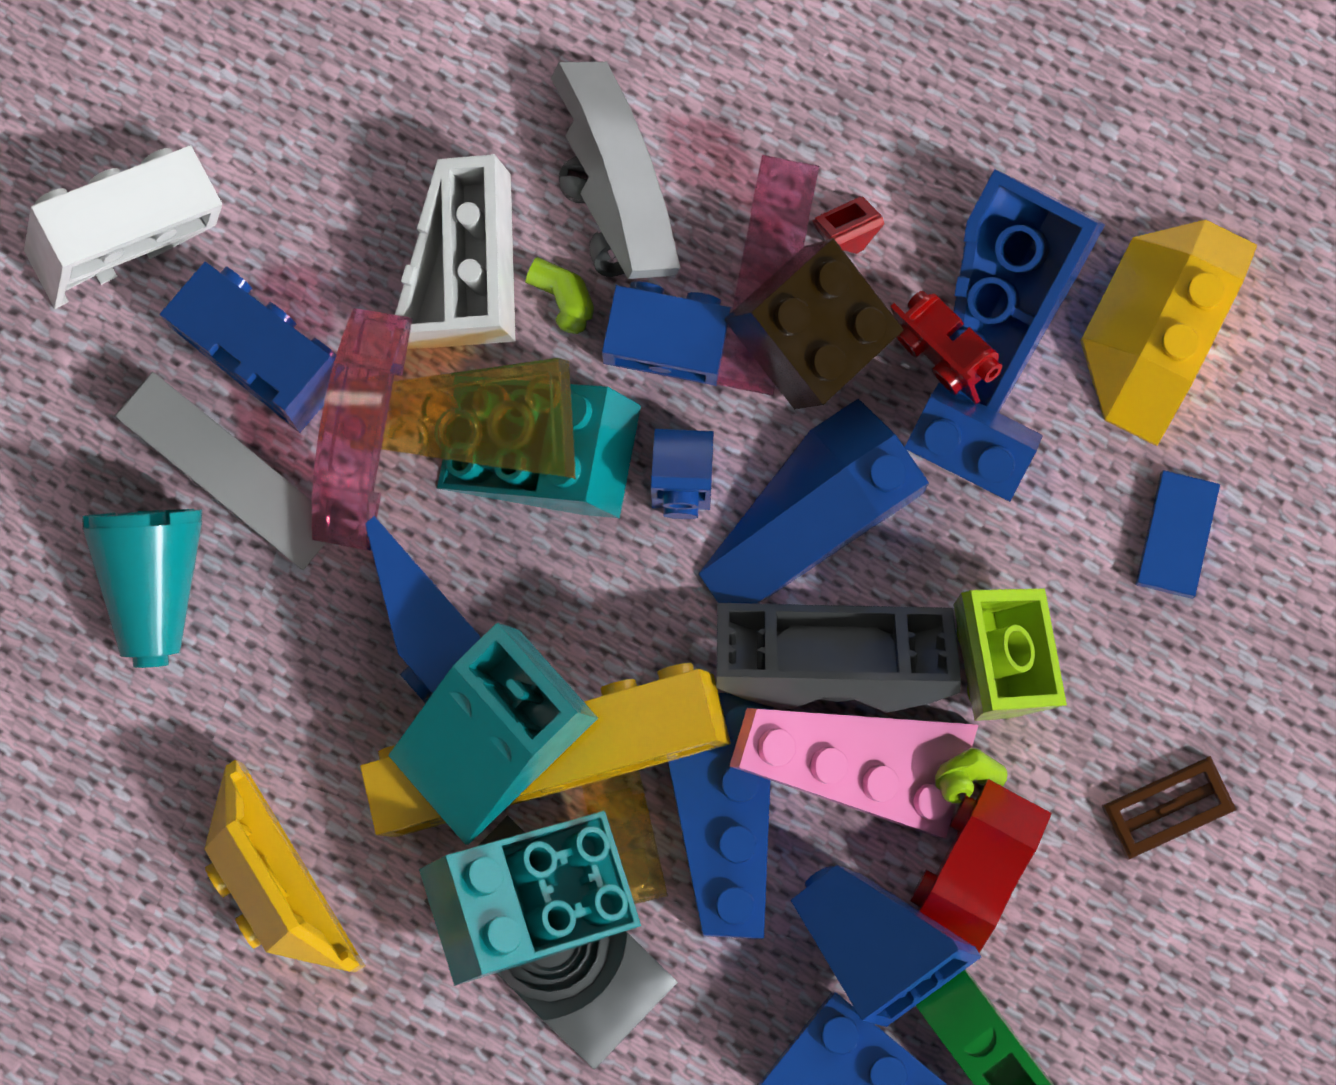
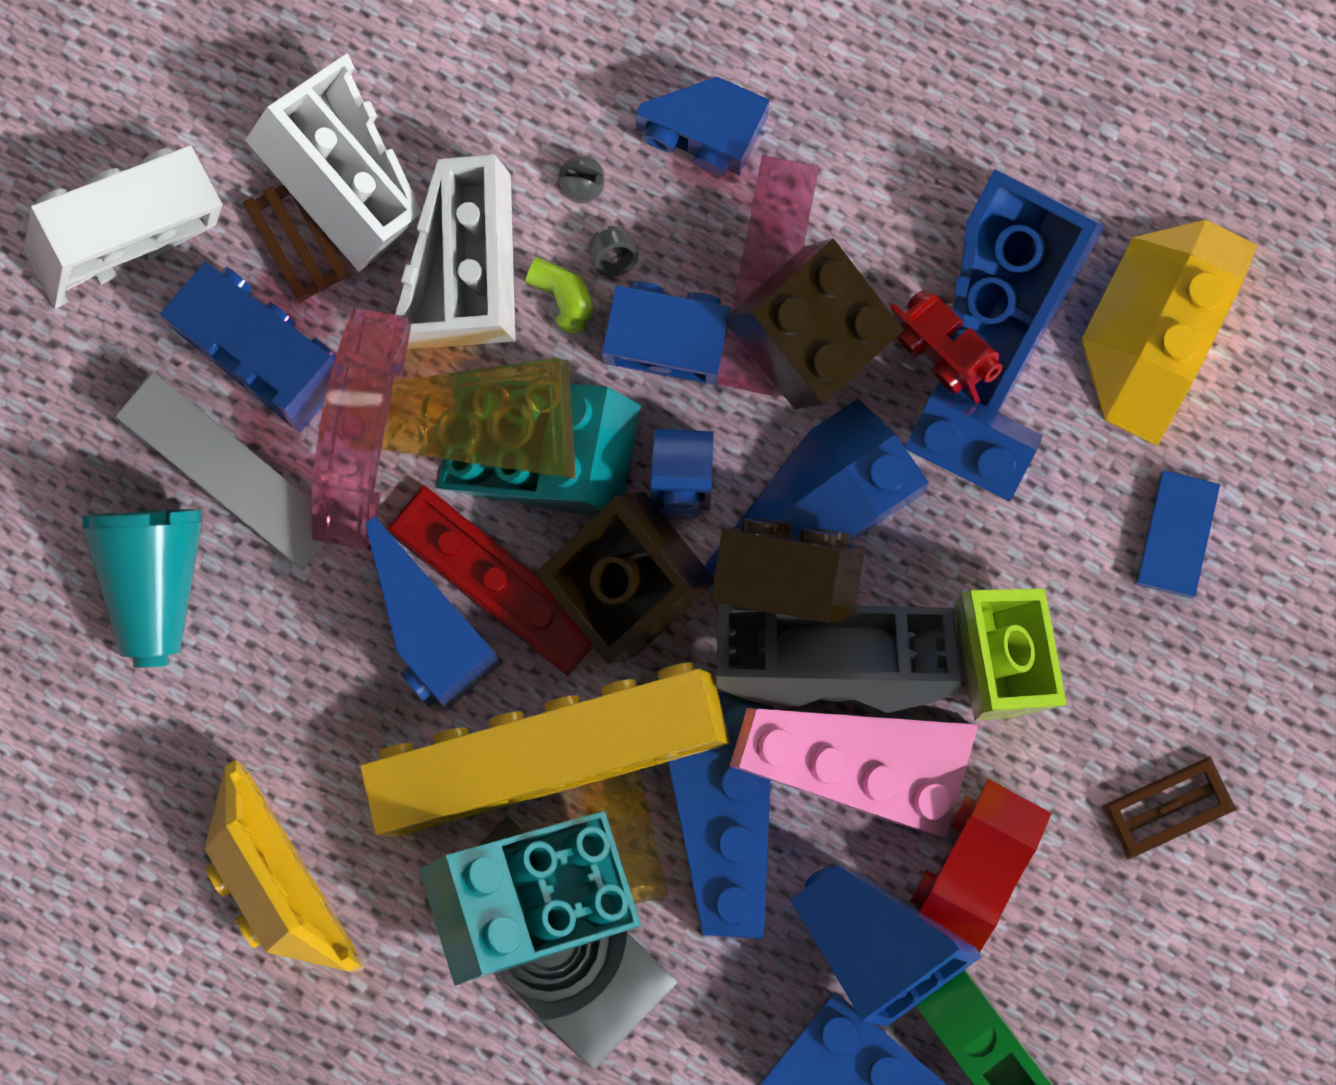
(273, 197): none -> reddish brown tile
(336, 165): none -> white wedge
(490, 578): none -> red tile
(490, 731): teal slope -> none
(622, 179): light grey slope -> none
(625, 577): none -> dark brown brick
(707, 120): none -> blue slope
(788, 573): none -> dark brown brick
(856, 234): red slope -> none
(971, 765): lime arm -> none

